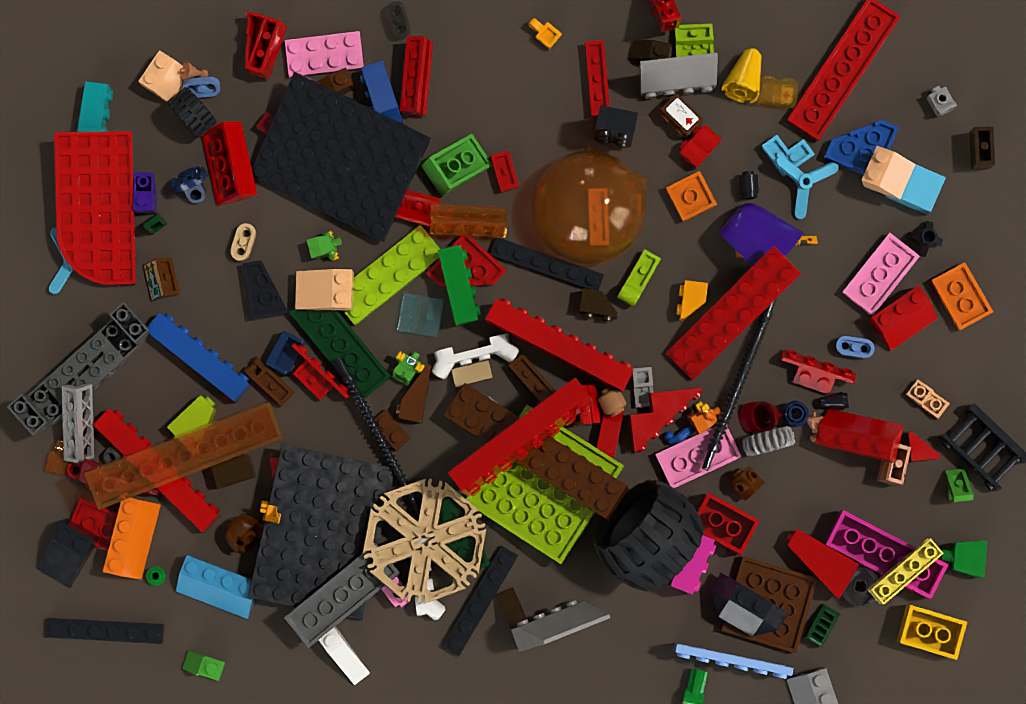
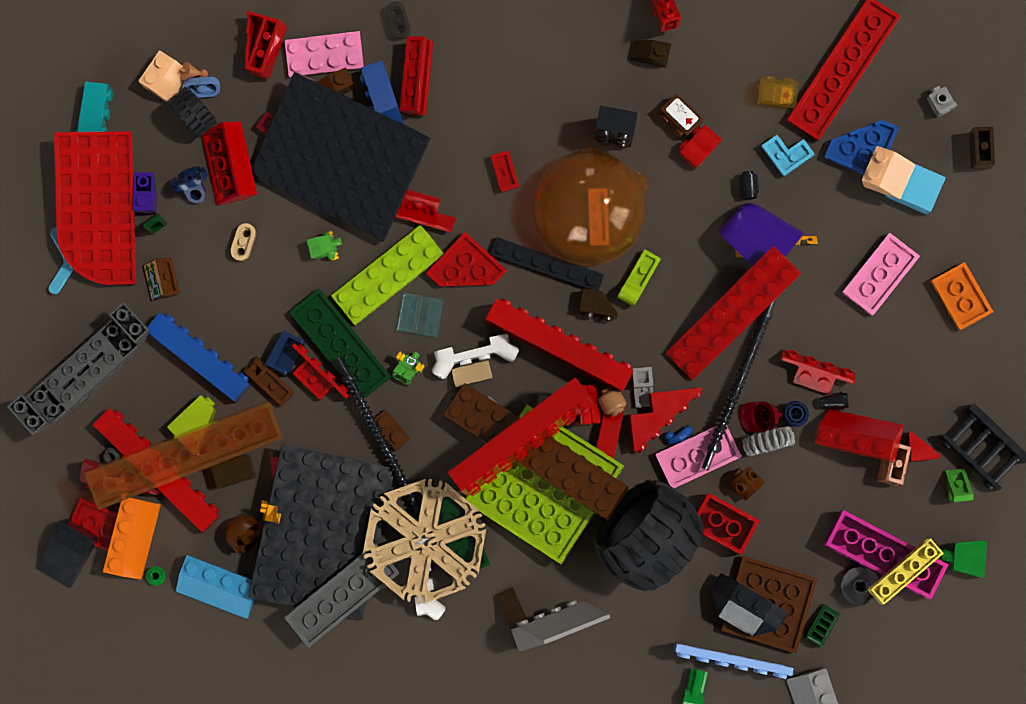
(56, 460): clear orange plate -> none
(70, 470): red plate -> none
(74, 423): light grey fence -> none
(105, 630): black plate -> none
(203, 665): bright green slope -> none
(261, 292): black wing -> none
(325, 289): light nougat slope -> none
(344, 655): white slope -> none
(395, 599): bright pink brick -> none
(414, 401): reddish brown slope -> none
(456, 165): bright green slope -> none
(458, 285): green brick -> none
(468, 220): clear orange brick -> none
(480, 601): black plate -> none
(531, 378): reddish brown plate -> none
(546, 34): light orange plate -> none
(597, 75): red plate -> none
(678, 75): light grey slope -> none
(689, 577): dark pink brick -> none
(691, 196): orange plate -> none
(693, 298): light orange slope -> none
(694, 39): lime slope -> none
(704, 418): orange piece -> none
(744, 78): yellow cone -> none
(798, 176): medium azure piece -> none
(813, 422): nougat piece -> none
(824, 562): red slope -> none
(854, 347): medium blue plate -> none
(904, 318): red slope -> none
(925, 238): black rock -> none
(927, 399): light nougat slope -> none
(931, 631): yellow brick -> none

